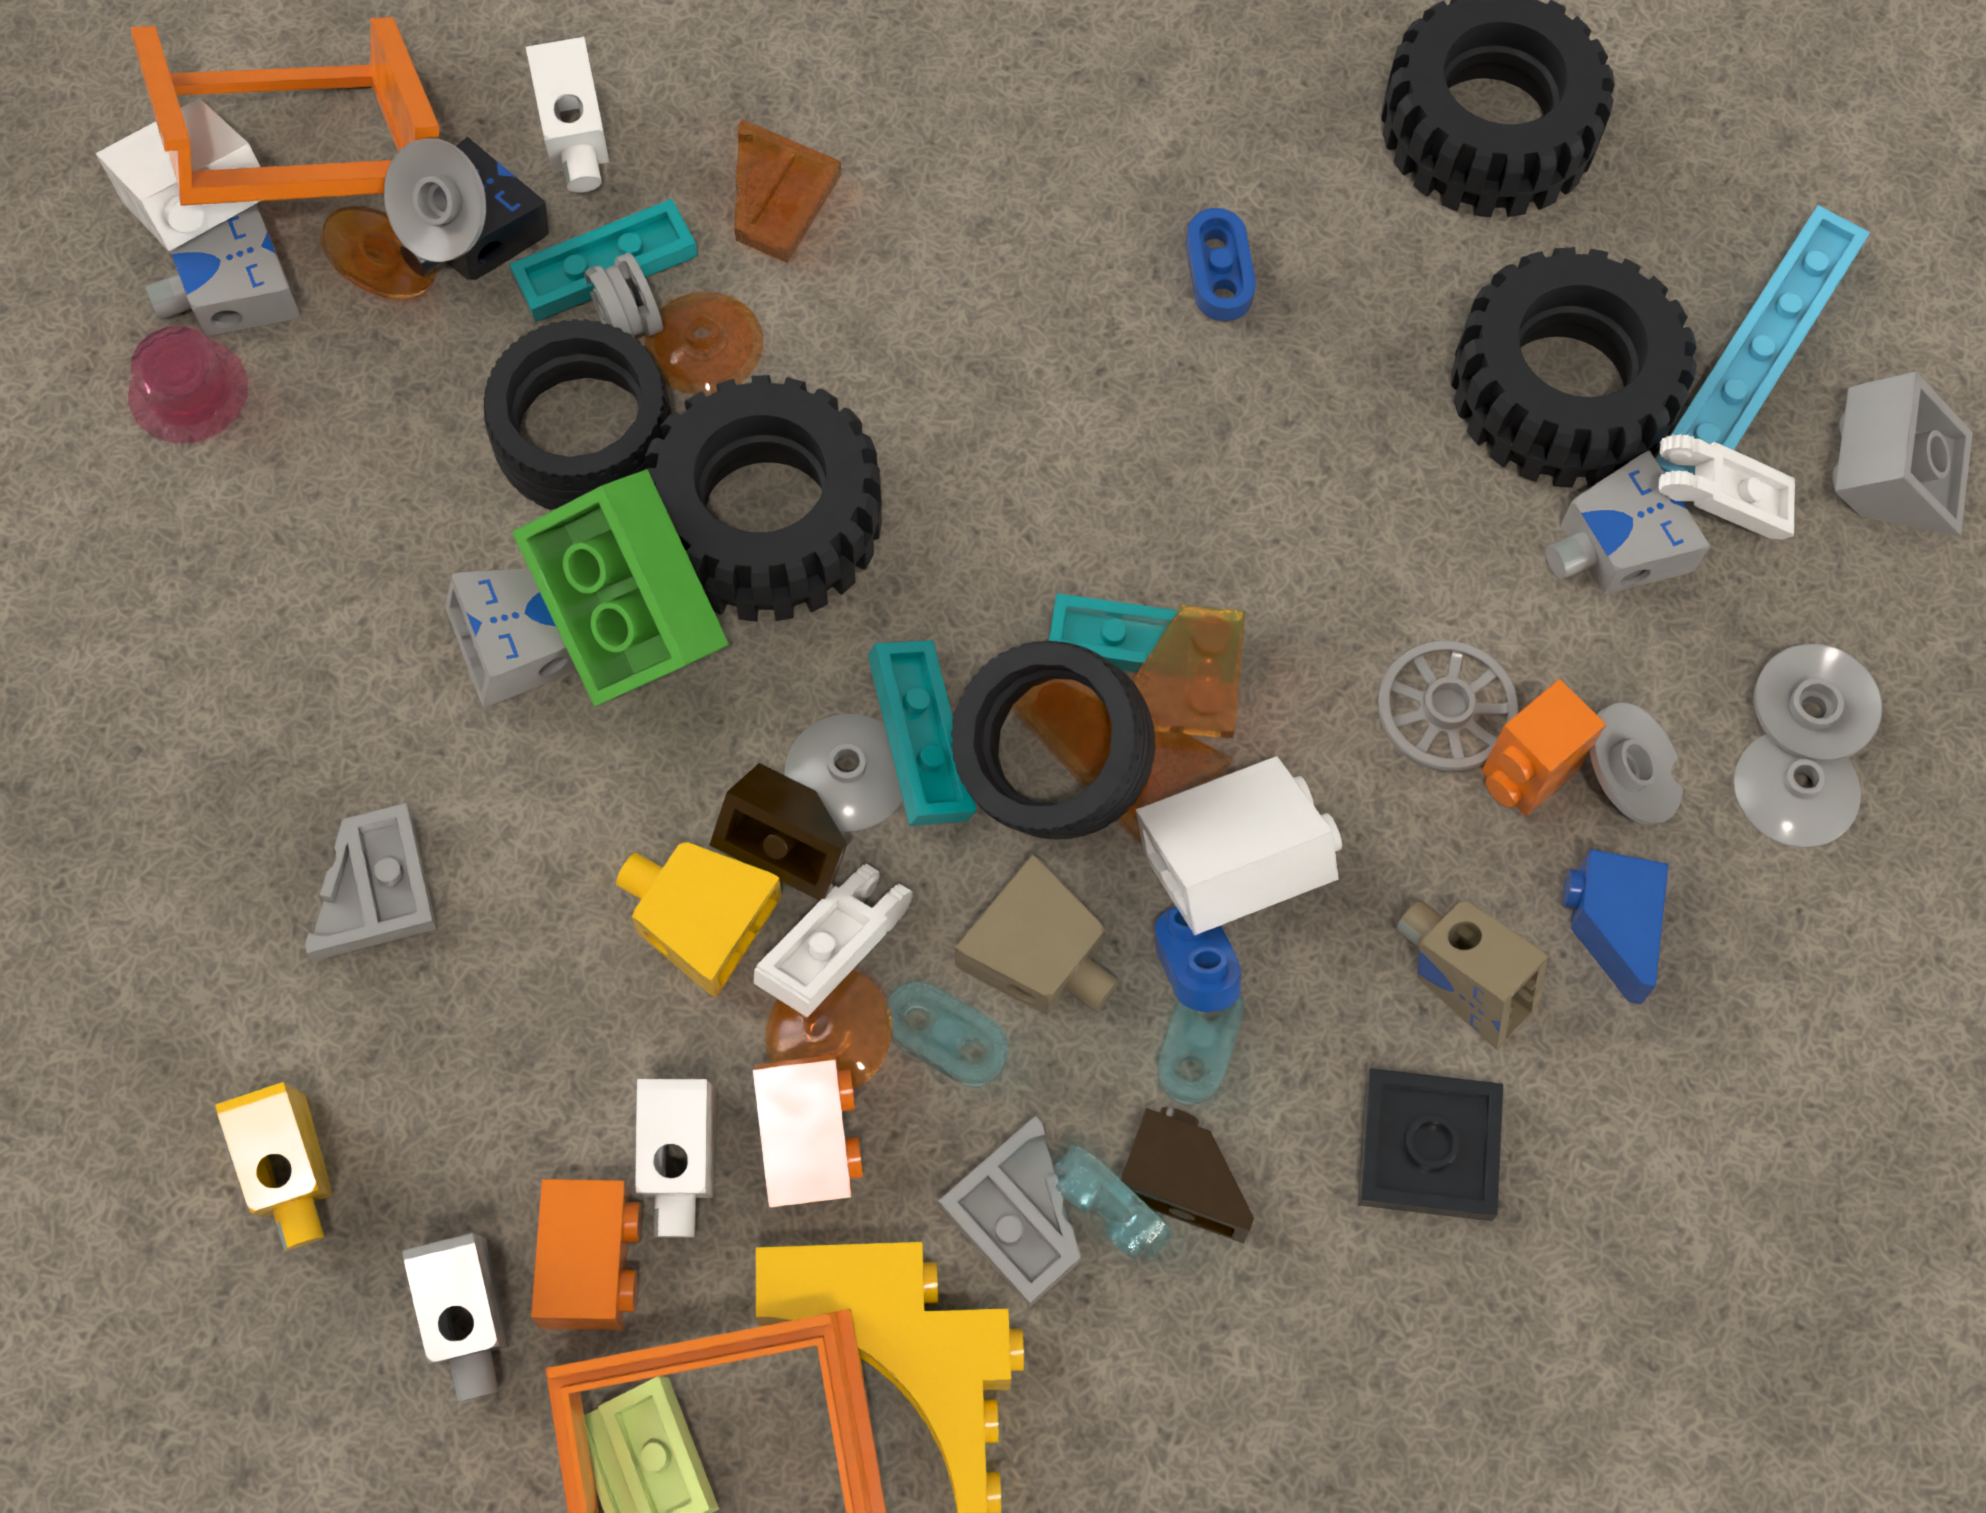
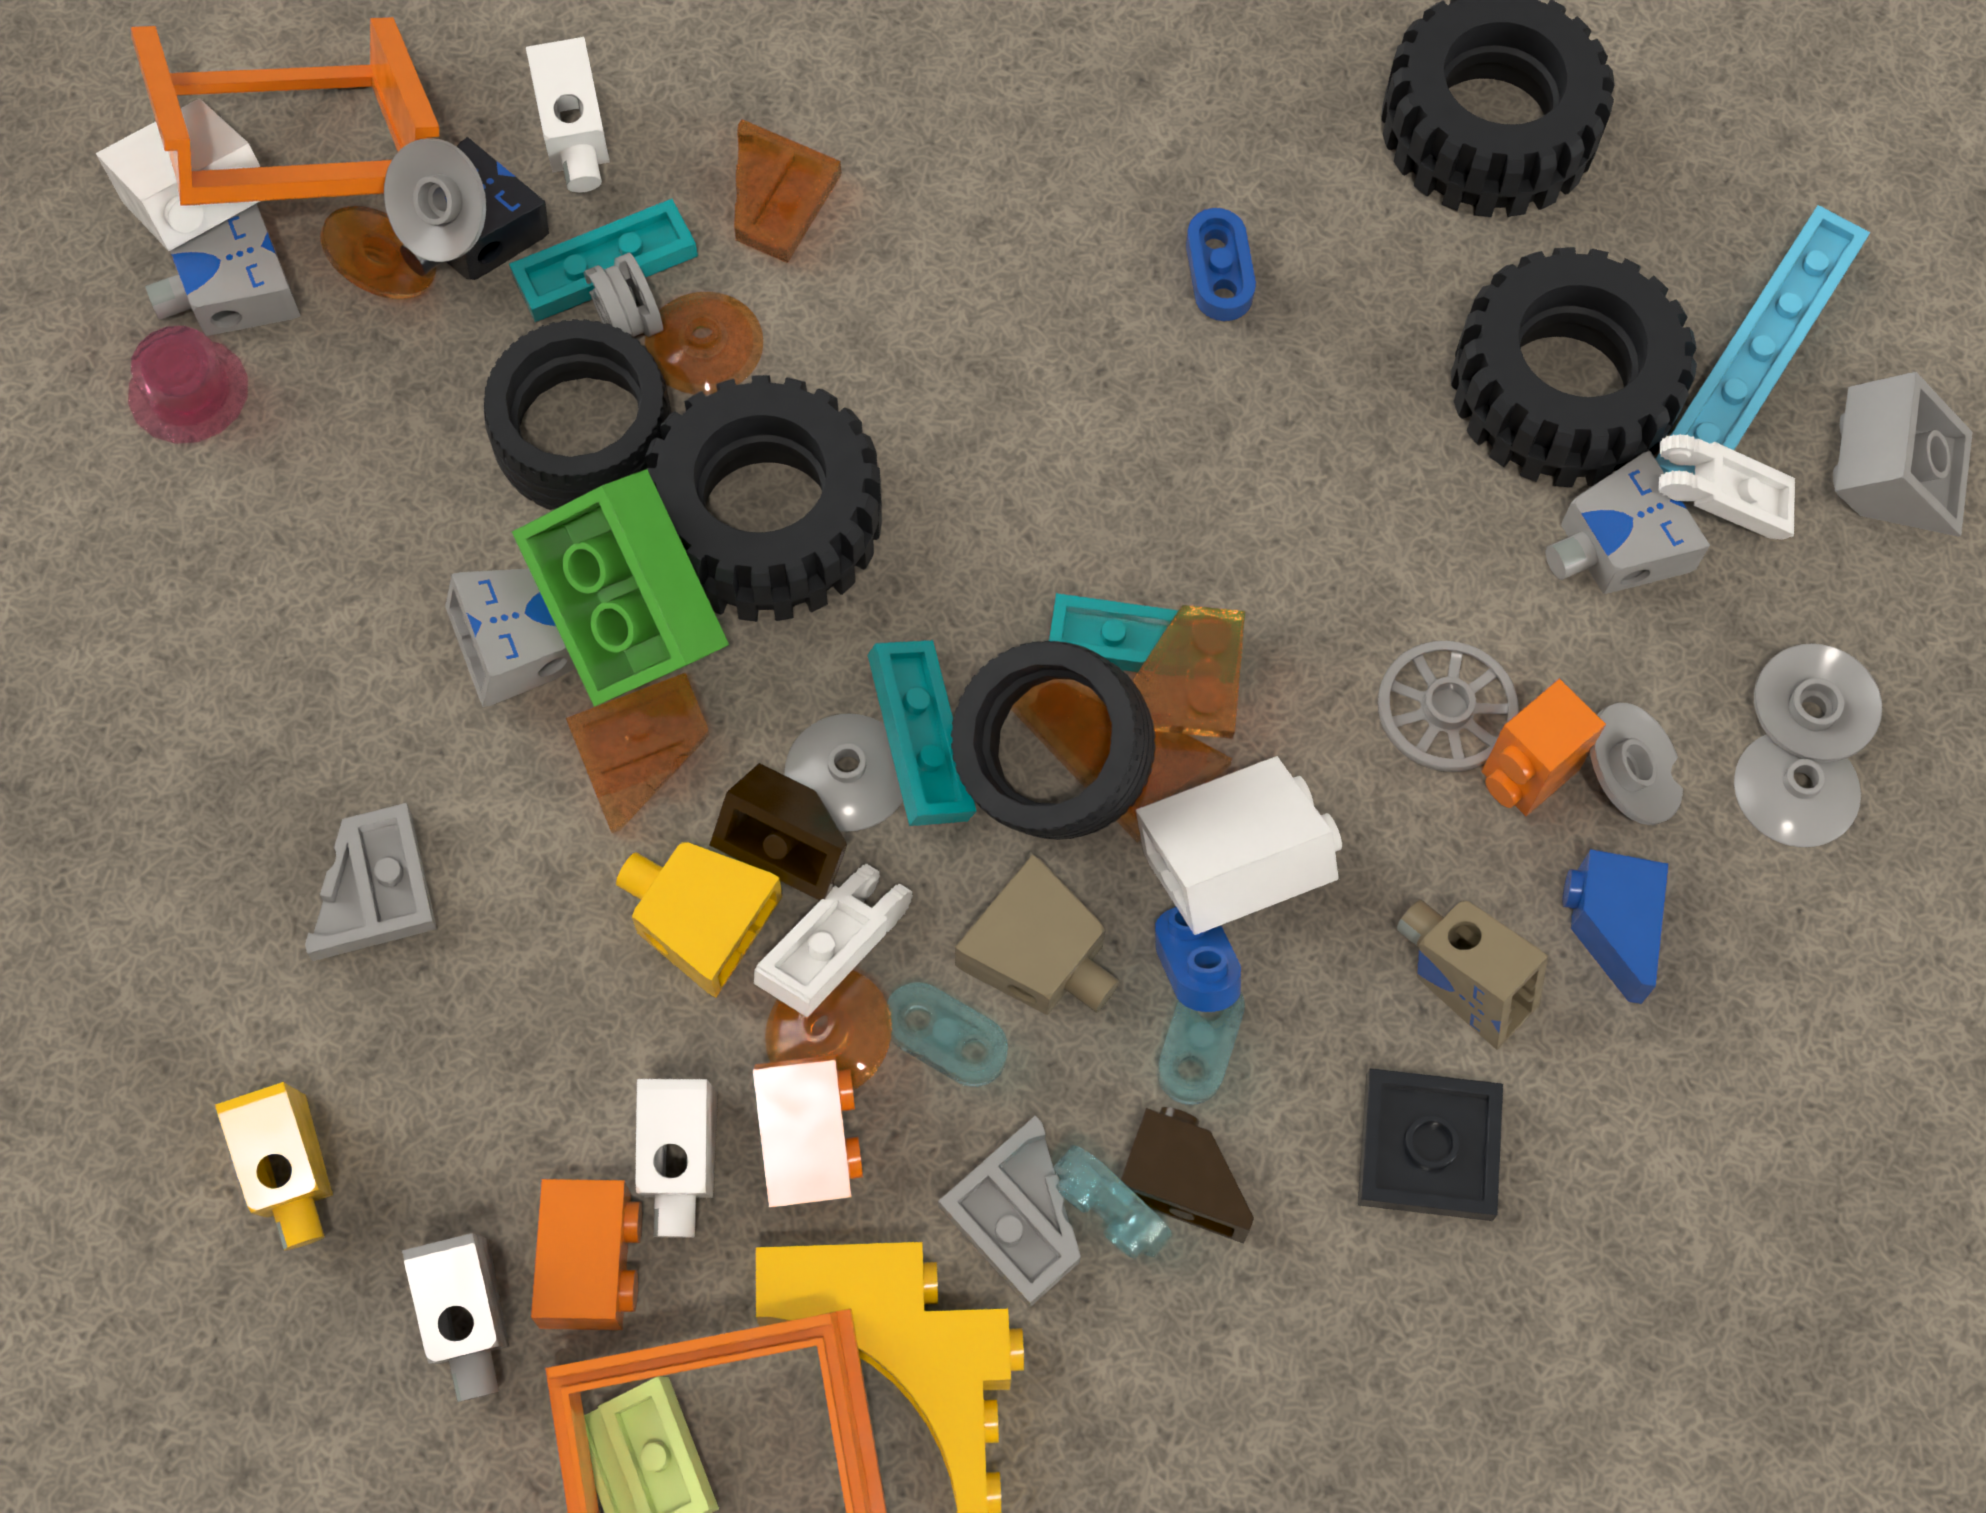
(637, 744): none -> clear orange wing

